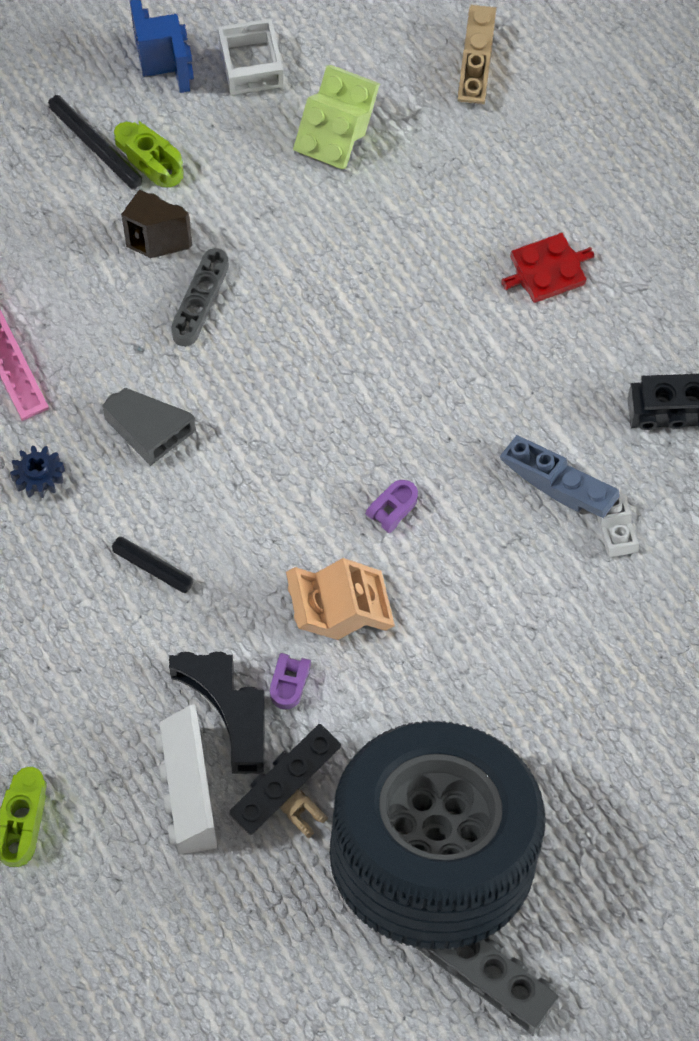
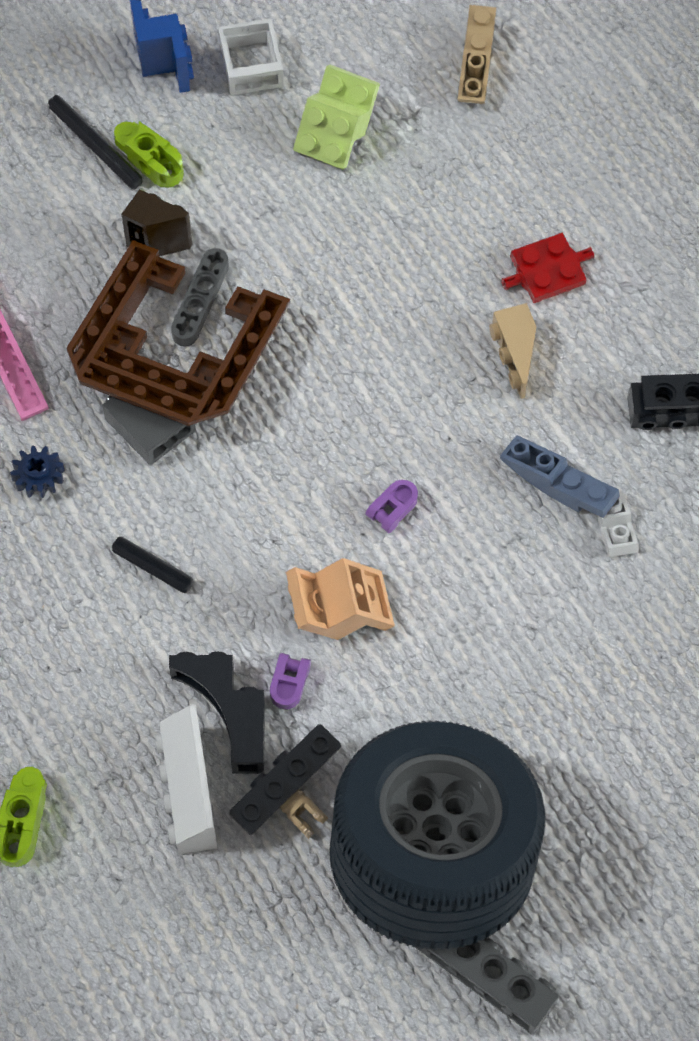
(108, 347): none -> reddish brown slope
(515, 334): none -> tan slope

